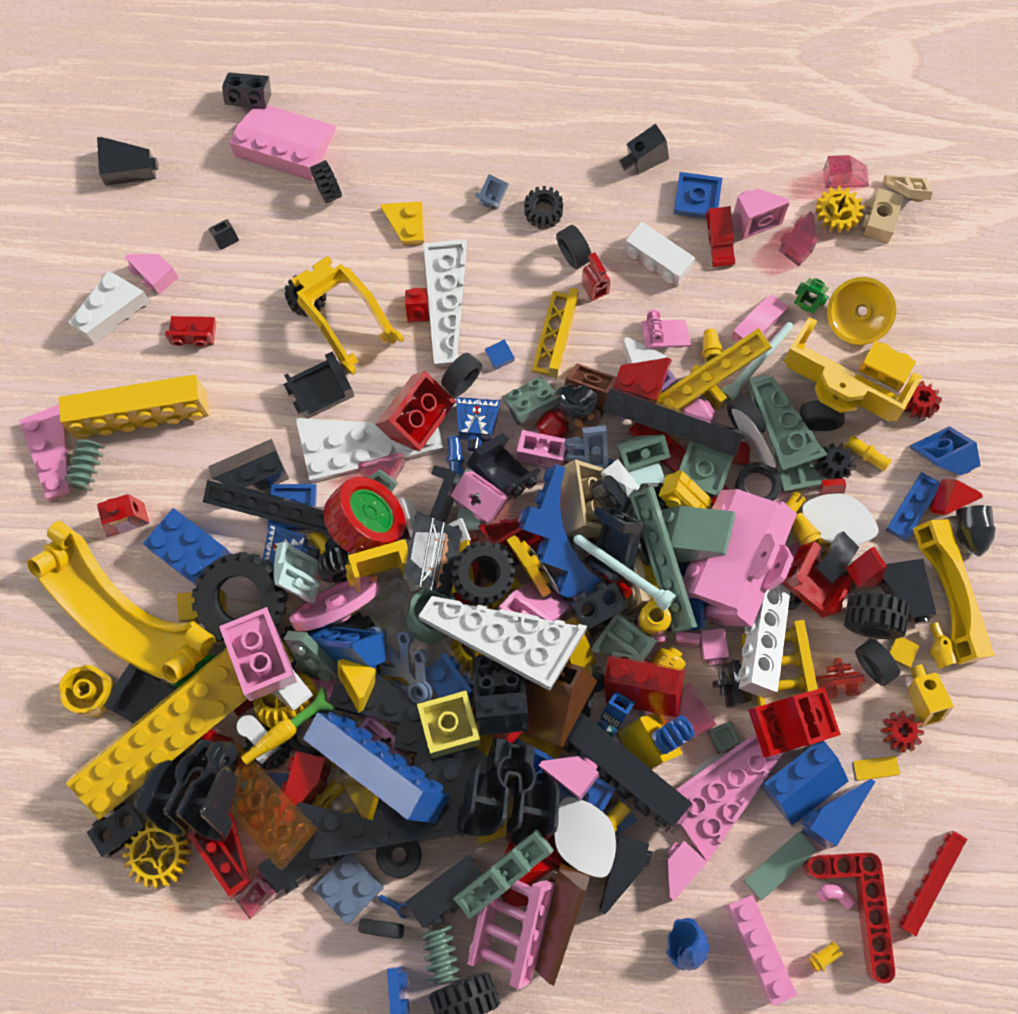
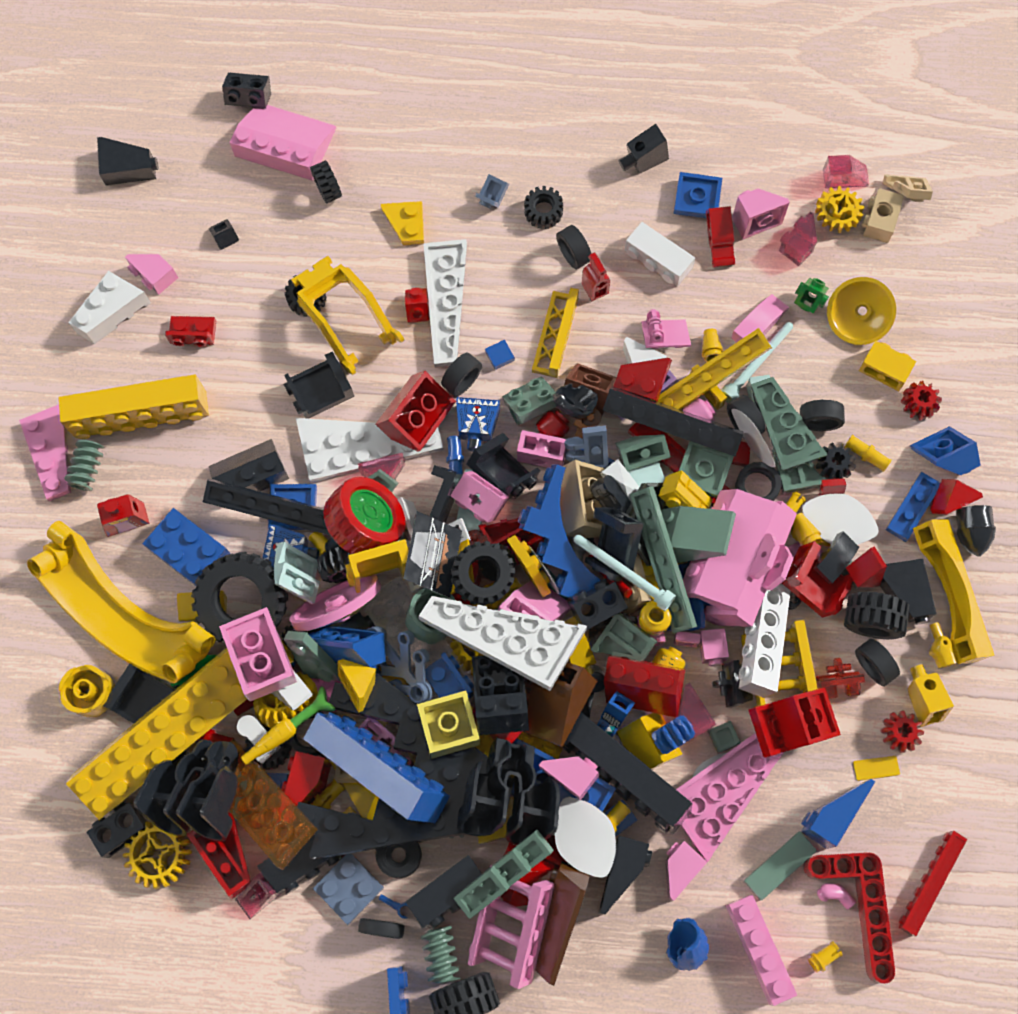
(805, 782): blue slope -> none
(843, 384): yellow piece -> none
(904, 651): yellow tile -> none

